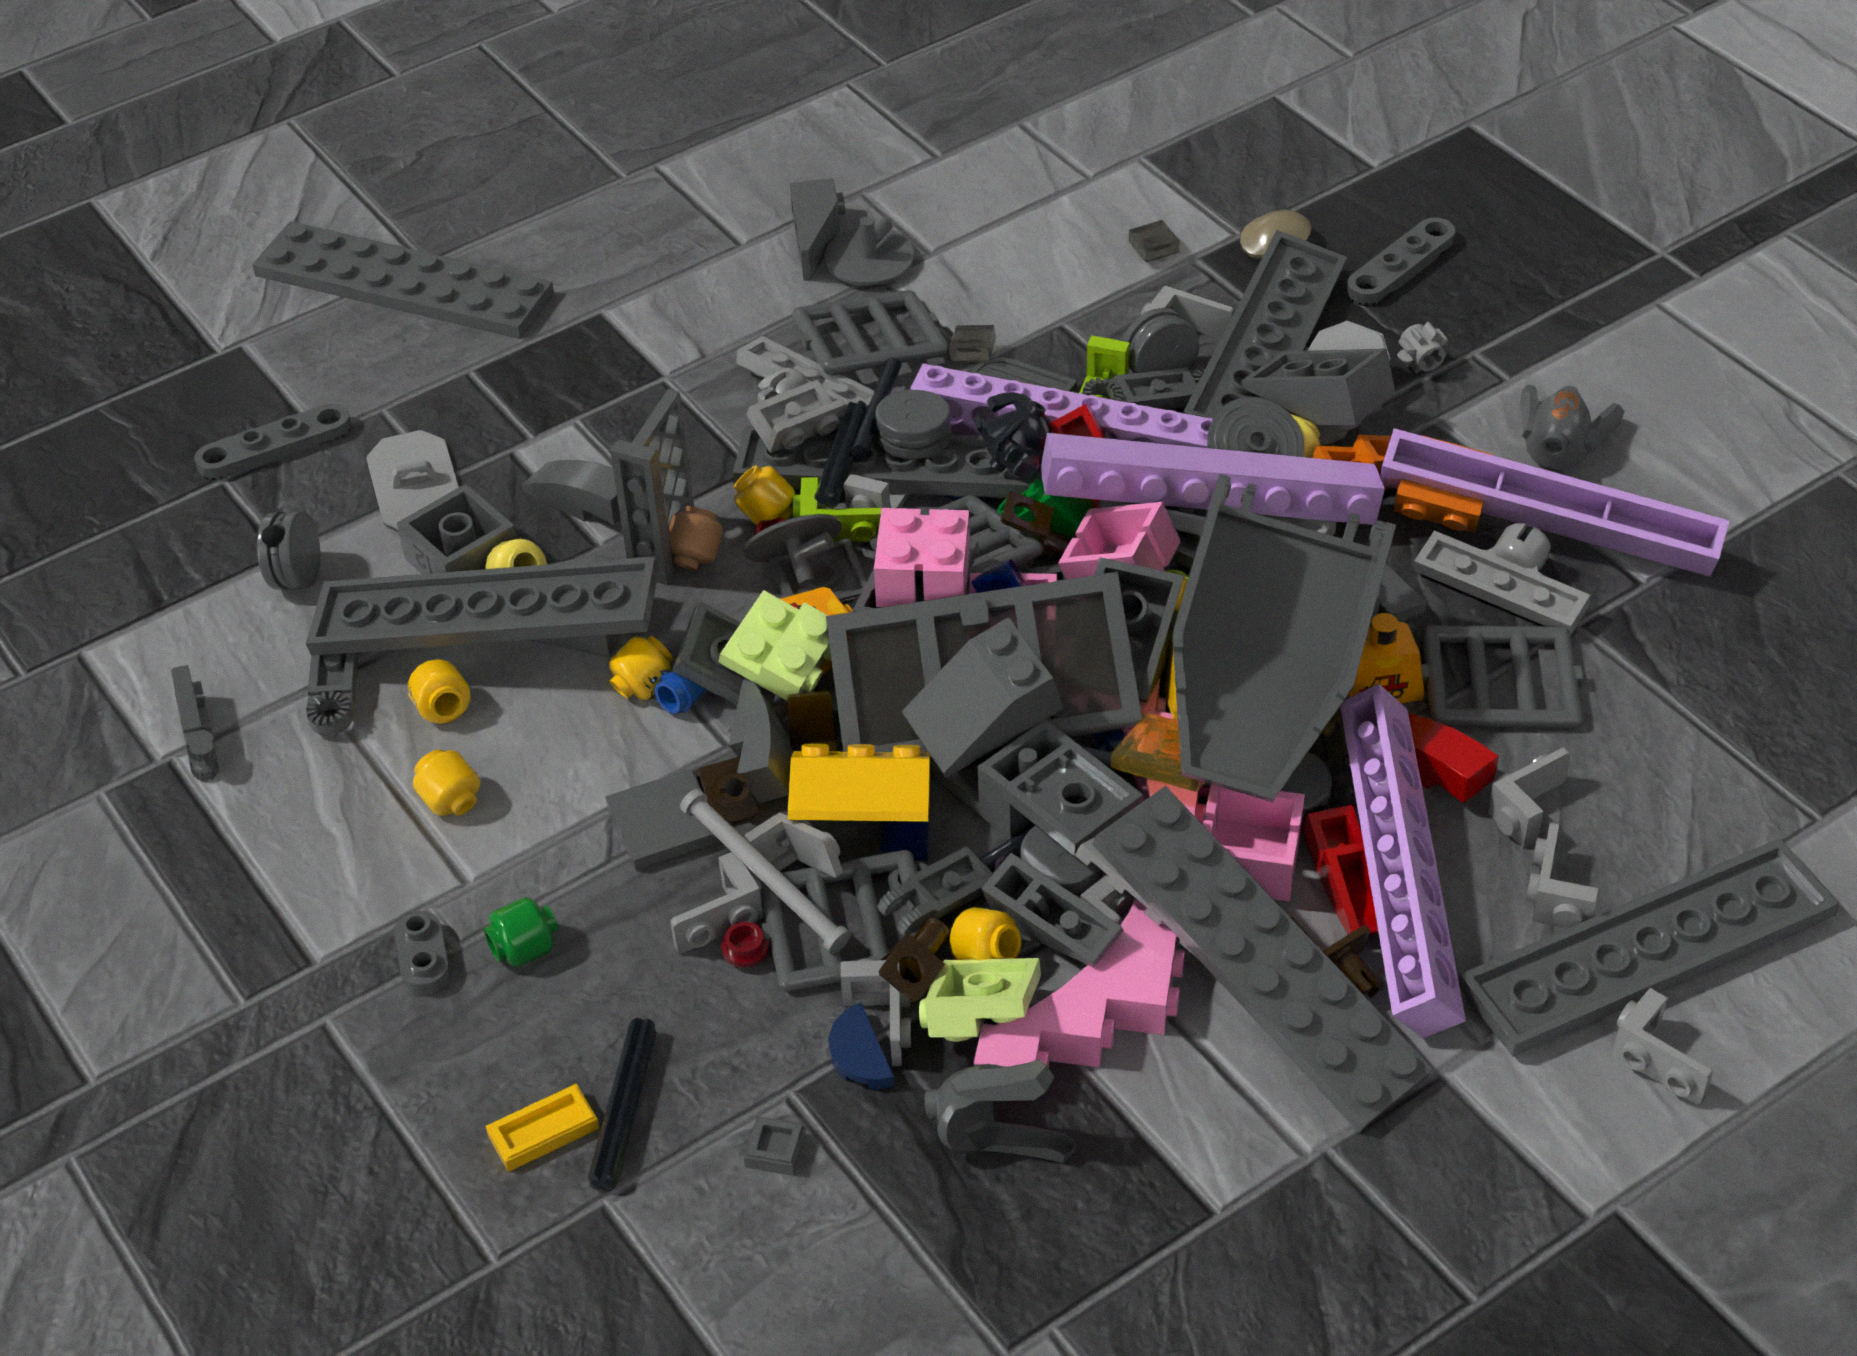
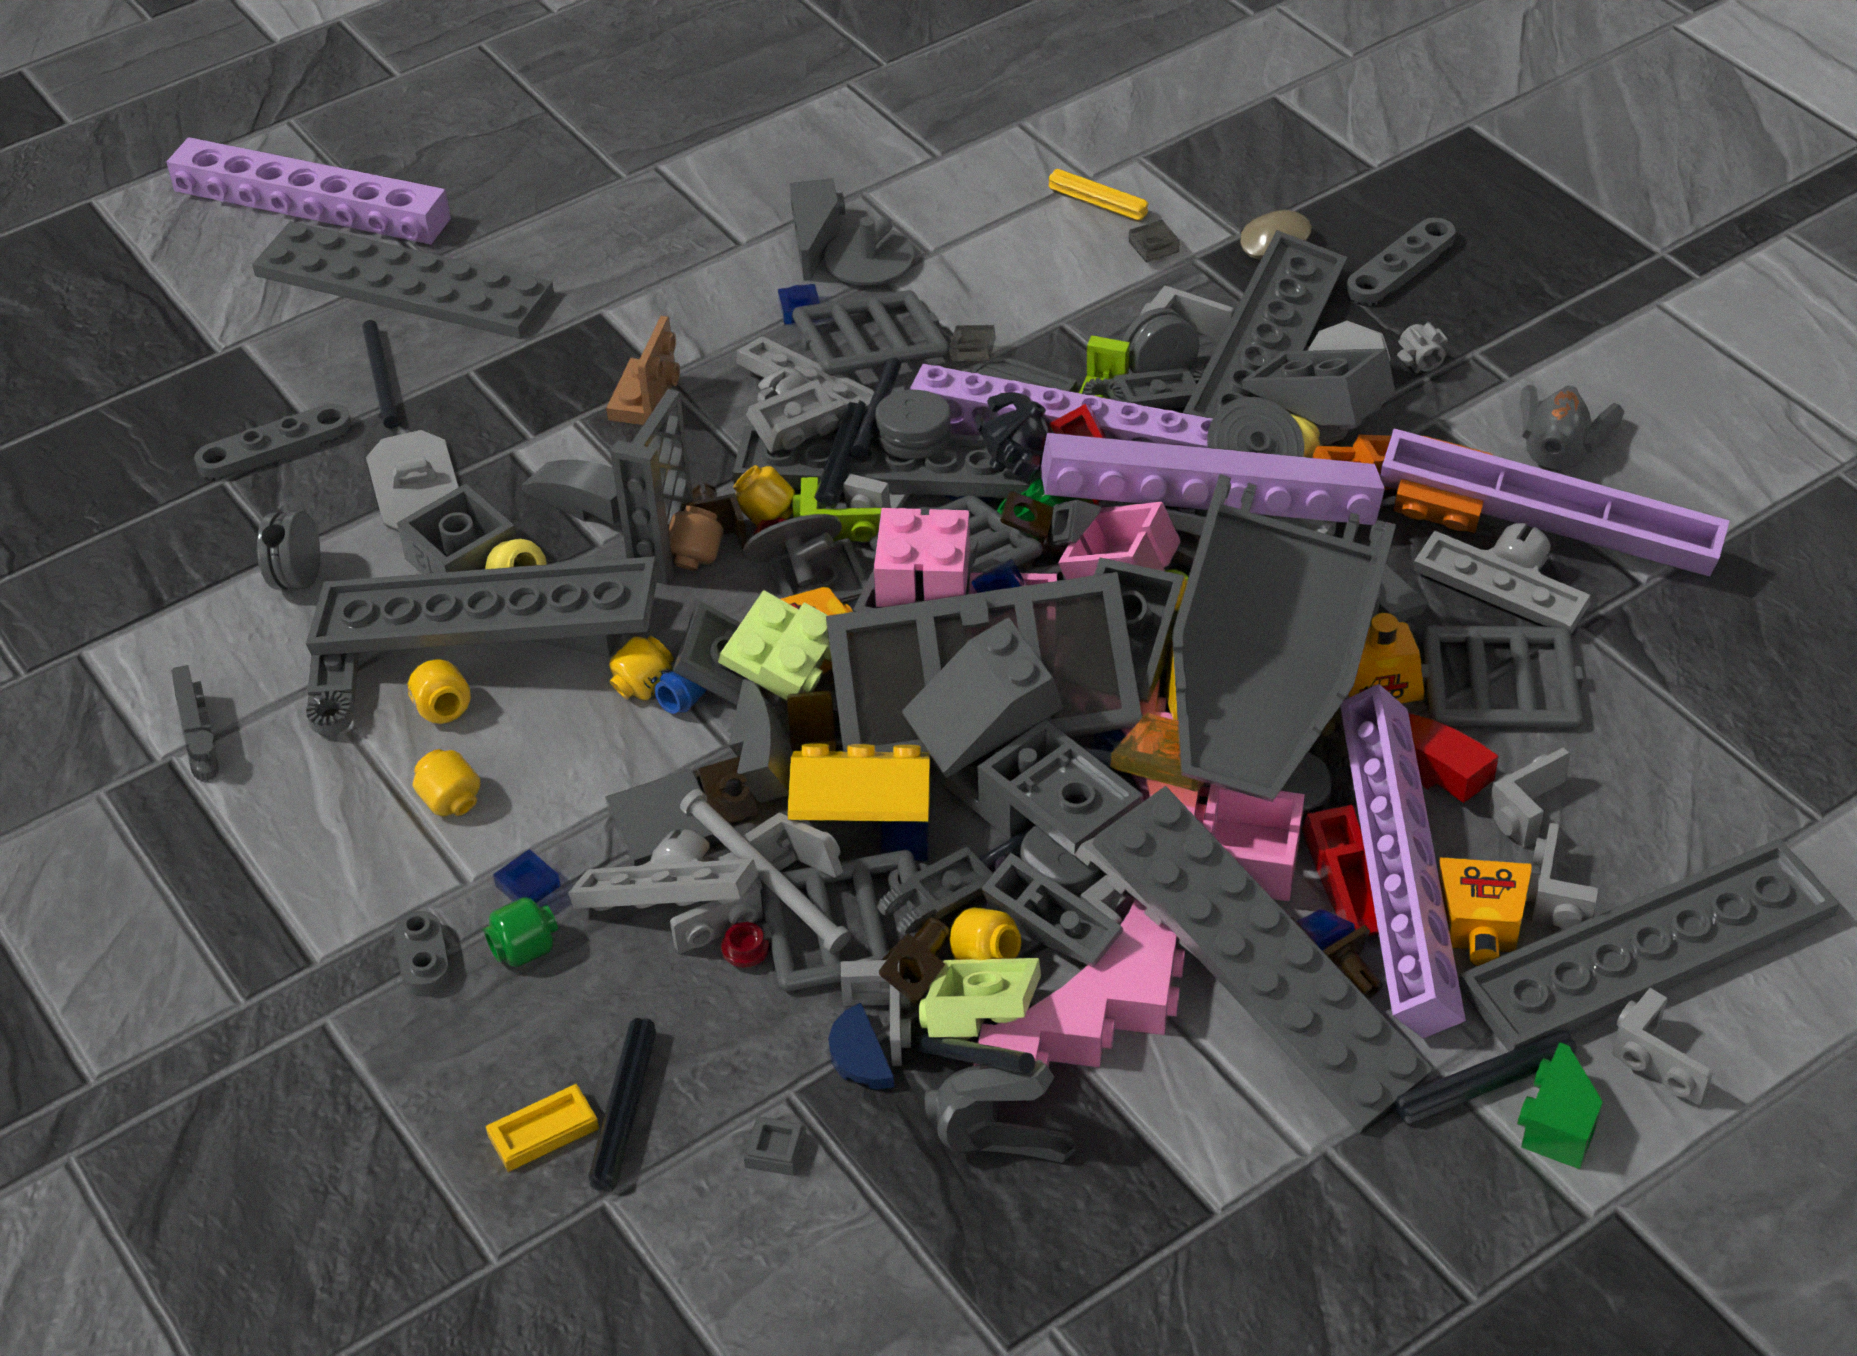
(309, 190): none -> lavender brick
(380, 374): none -> black bar
(527, 877): none -> clear blue plate
(646, 378): none -> medium nougat bracket
(672, 875): none -> light grey plate
(725, 507): none -> dark brown bracket
(795, 297): none -> clear blue plate
(974, 1053): none -> black bar
(1071, 521): none -> dark grey slope
(1098, 194): none -> yellow axle
(1326, 927): none -> clear blue plate
(1479, 1078): none -> black axle
(1483, 904): none -> light orange torso
(1564, 1111): none -> green slope

